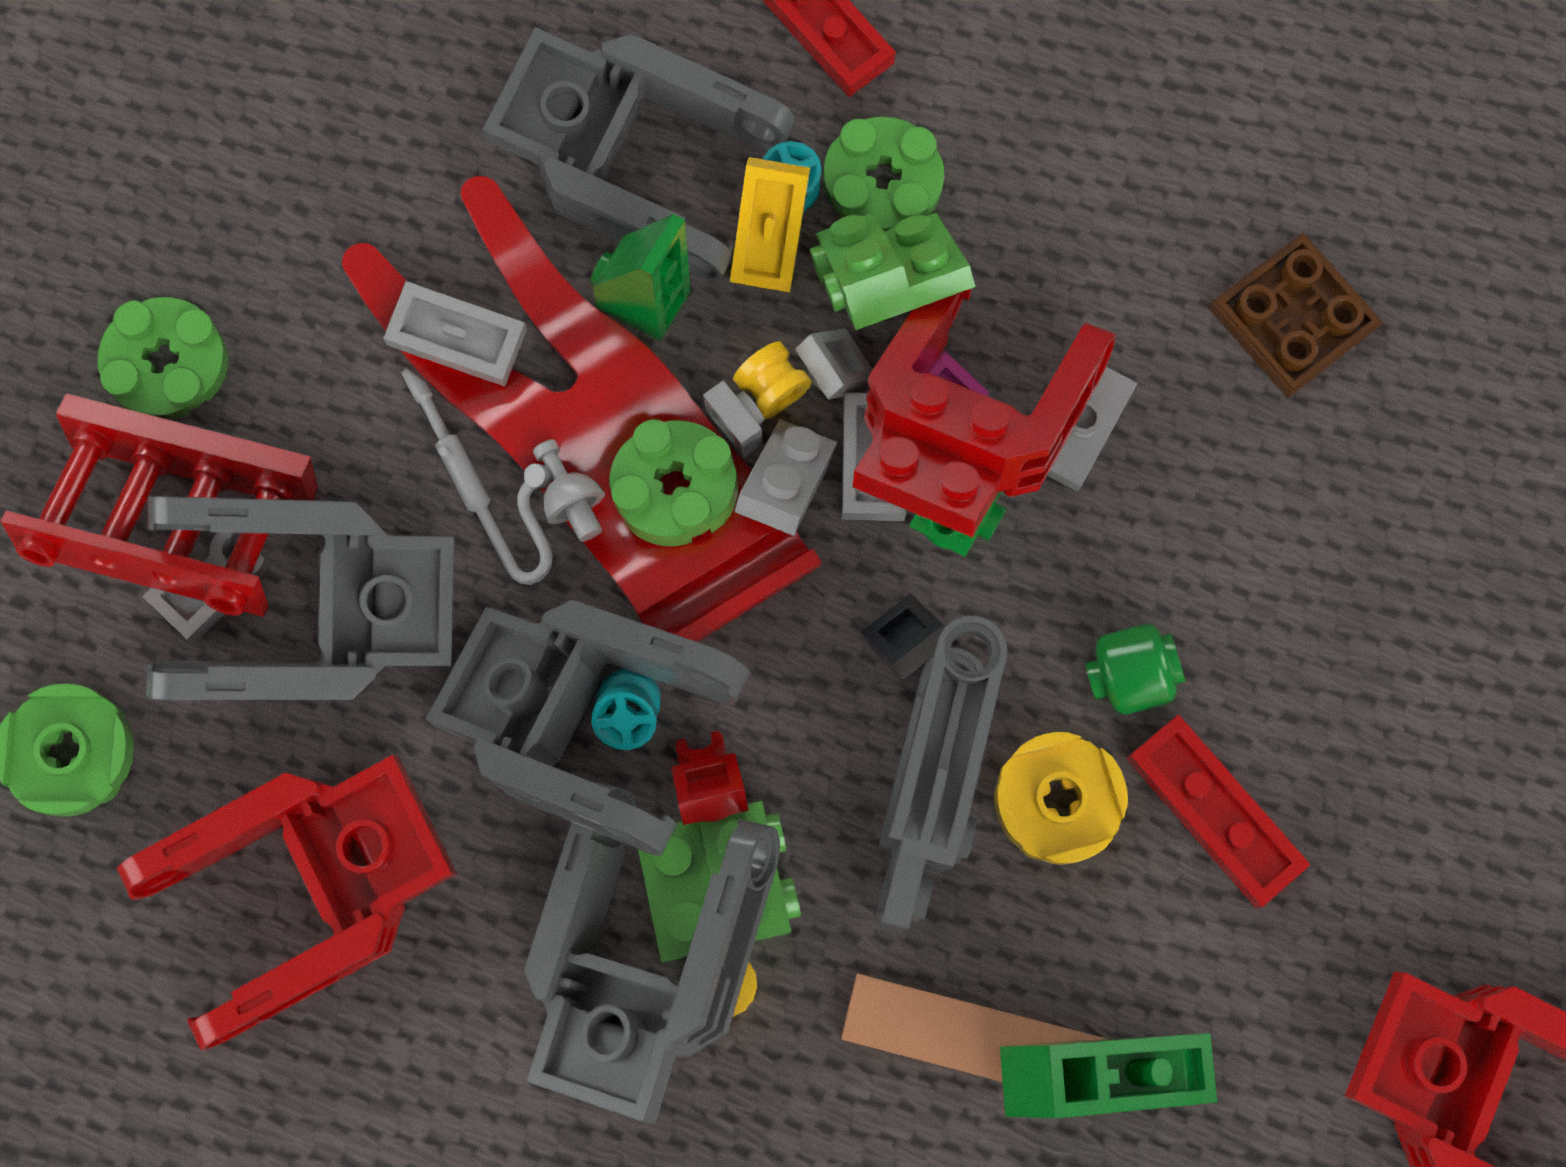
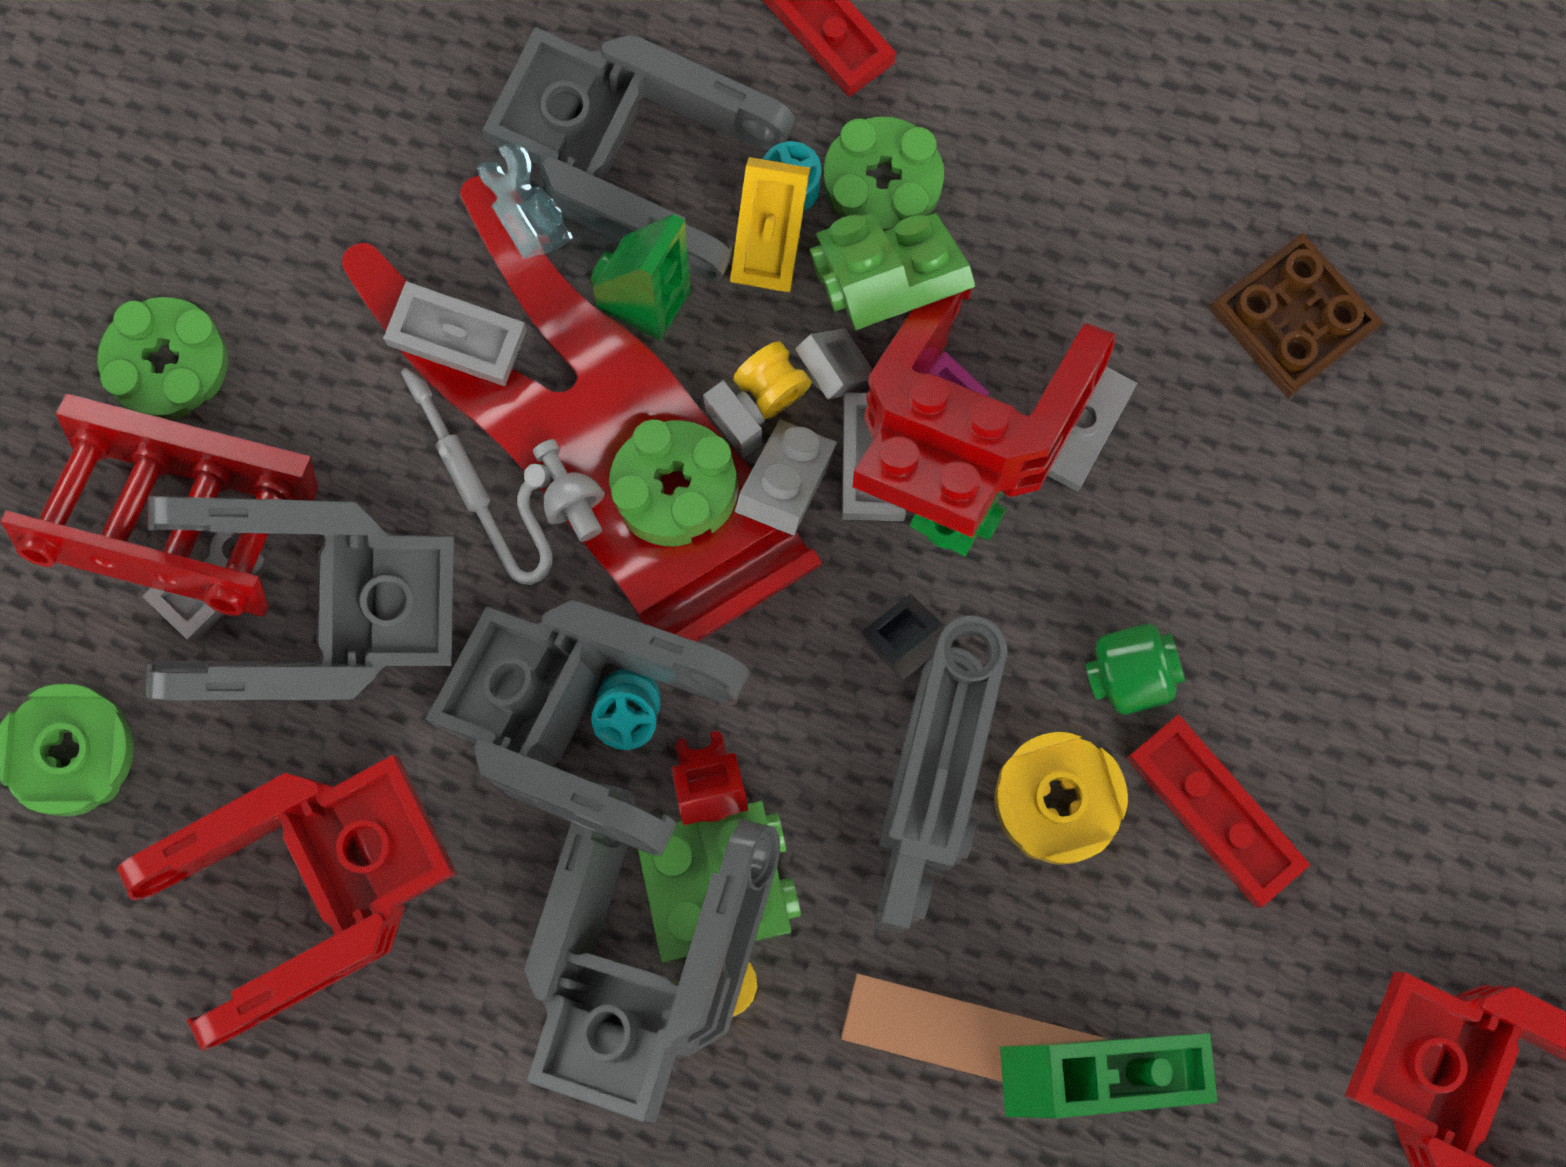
(525, 211): none -> clear light blue plate

